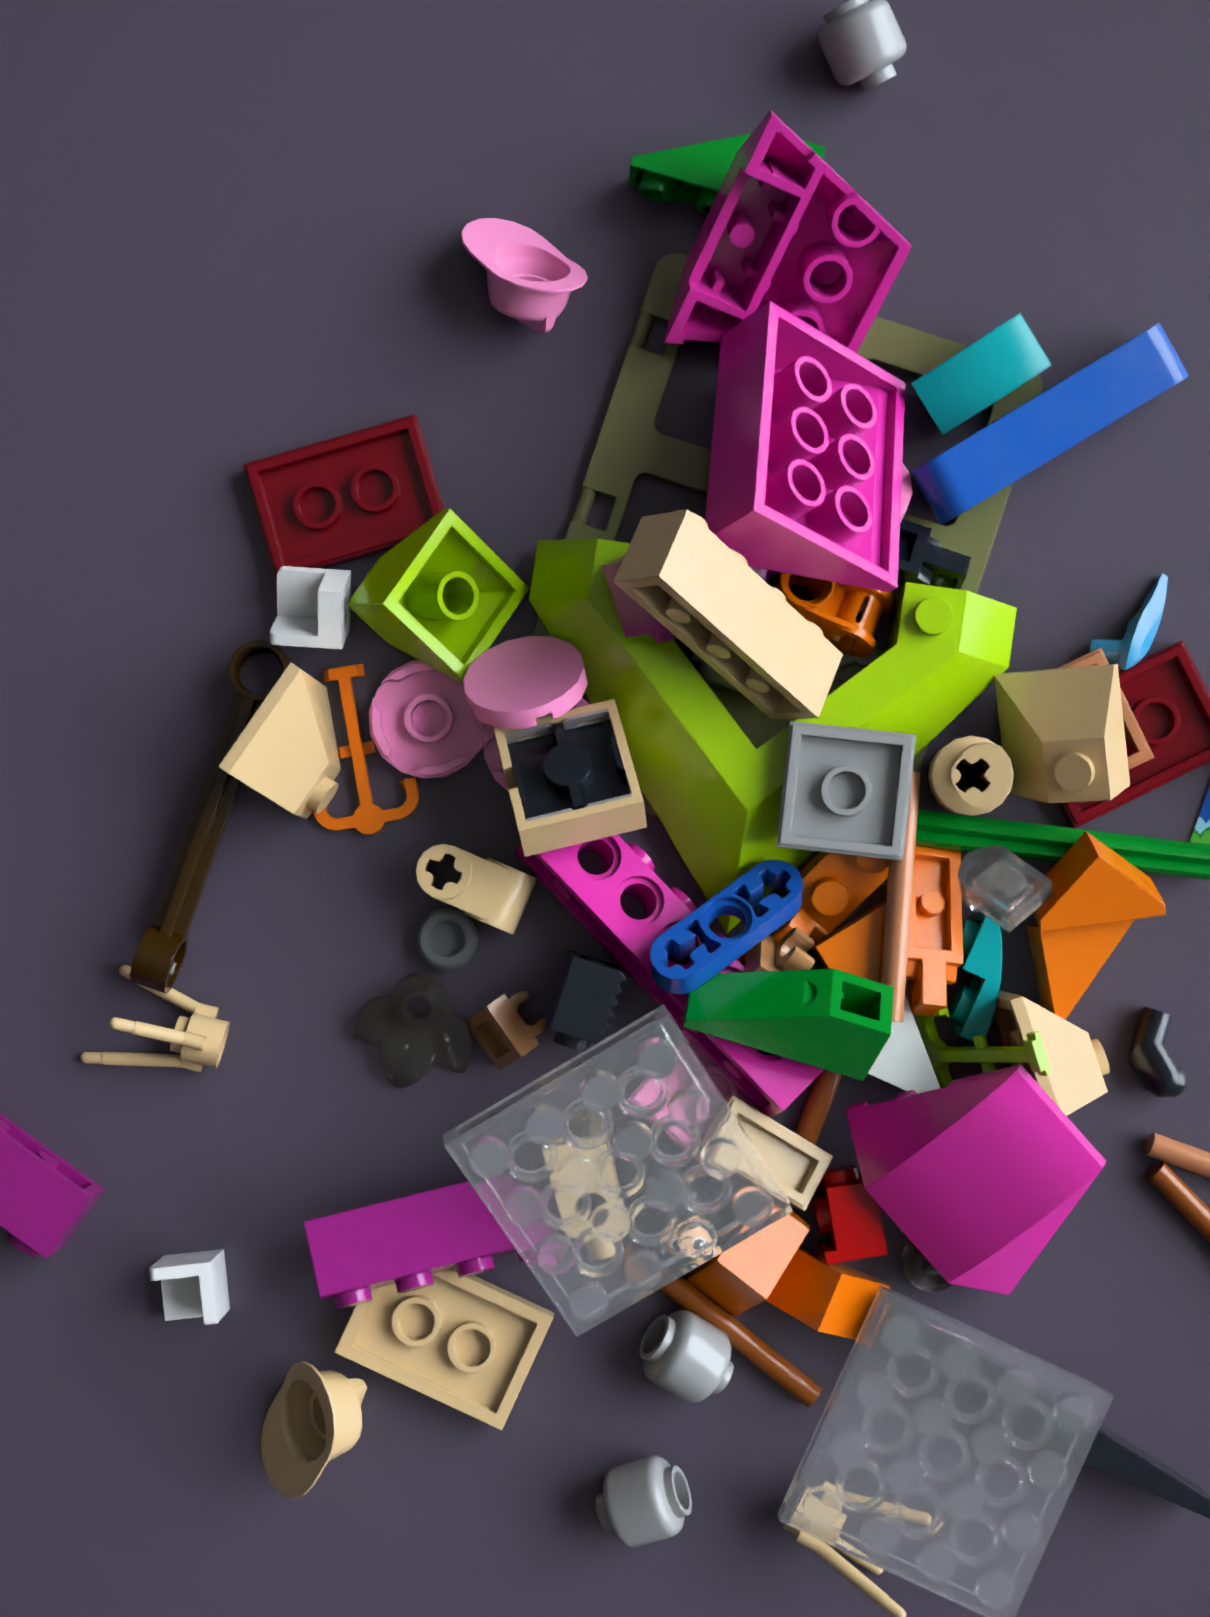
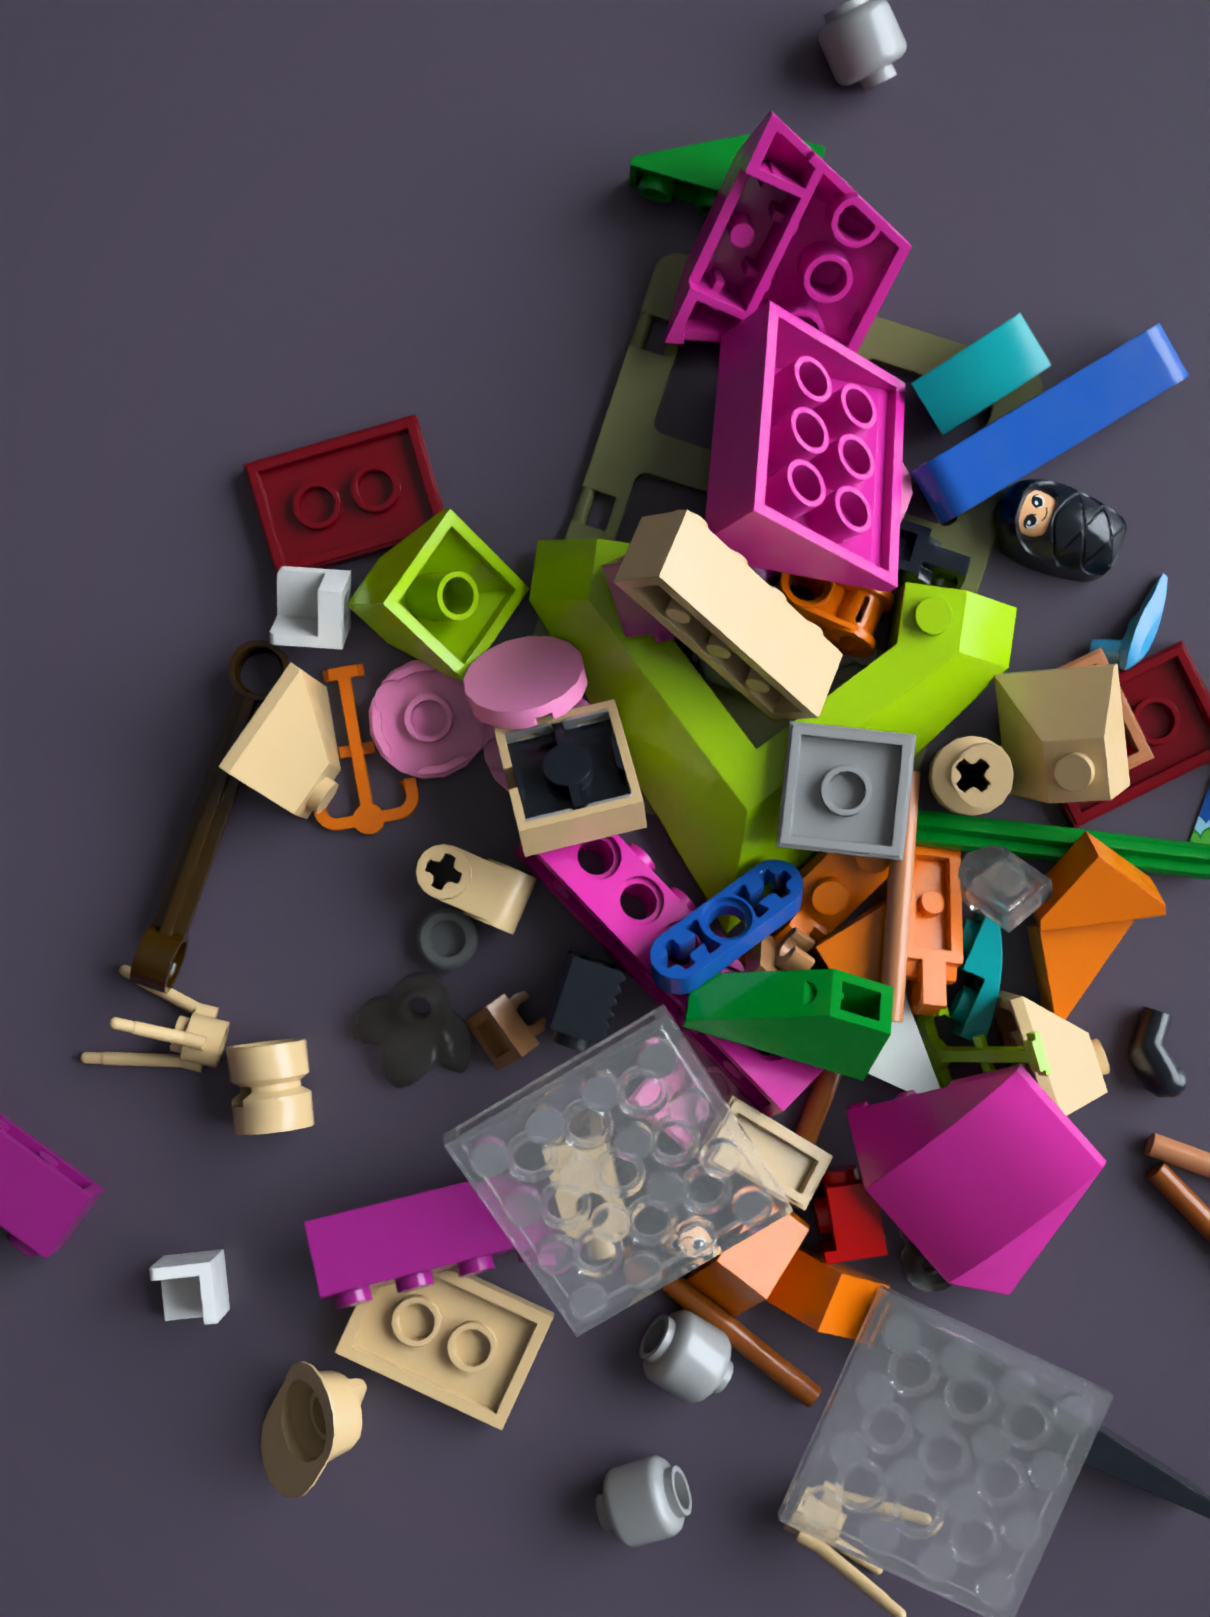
(270, 1086): none -> tan wheel
(523, 271): bright pink piece -> none
(1058, 530): none -> black piece

